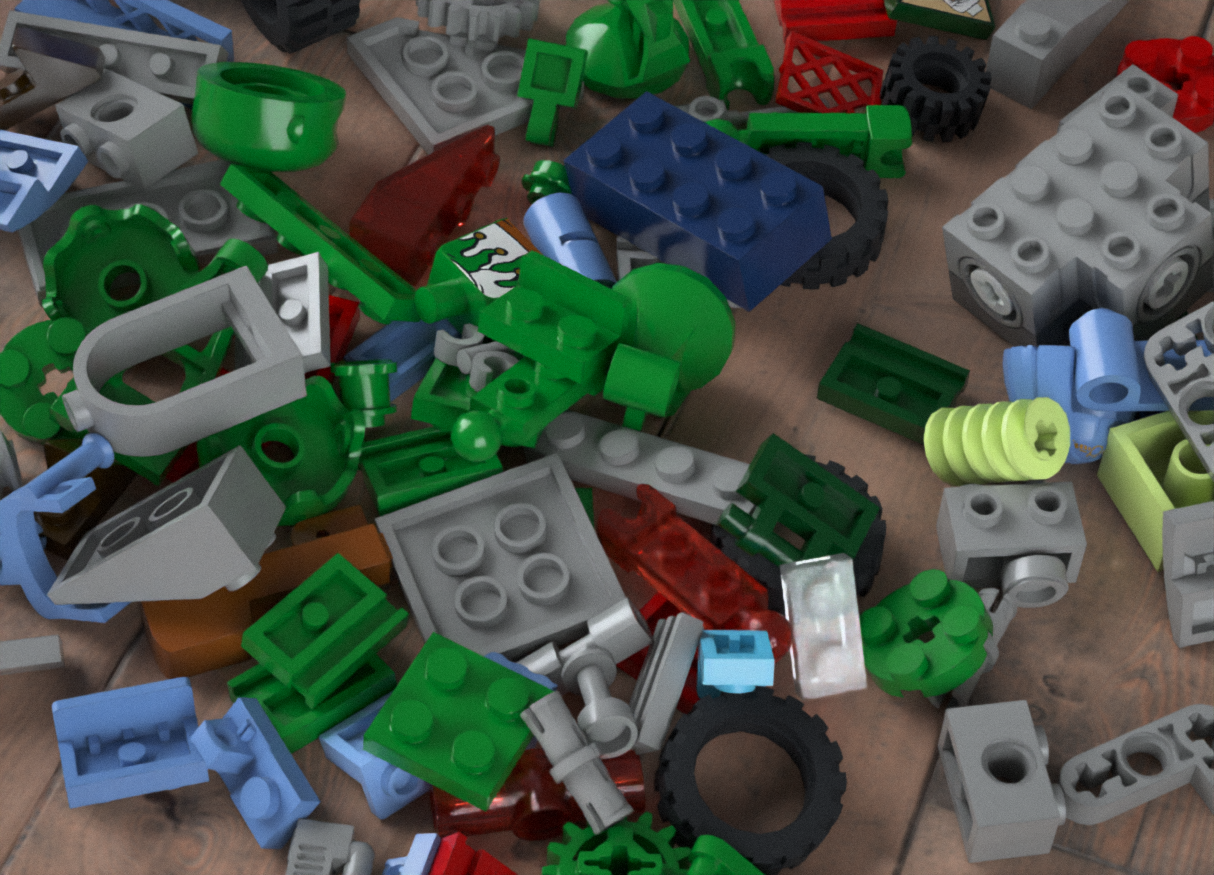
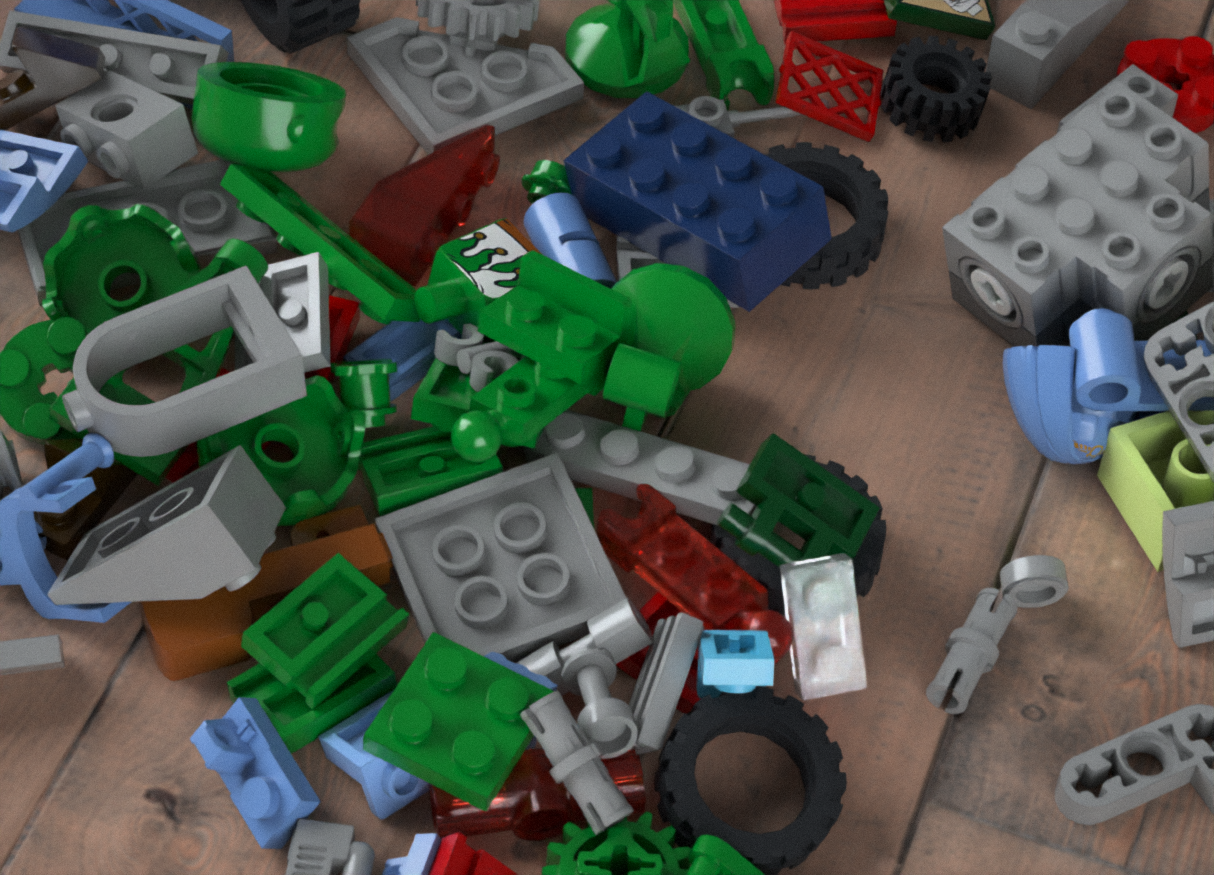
(128, 742): medium blue bracket -> none
(551, 79): green plate -> none
(871, 136): green plate -> none
(891, 382): dark green plate -> none
(925, 605): green plate -> none
(993, 815): light grey brick -> none
(996, 524): light grey brick -> none
(997, 441): yellowish green piece -> none

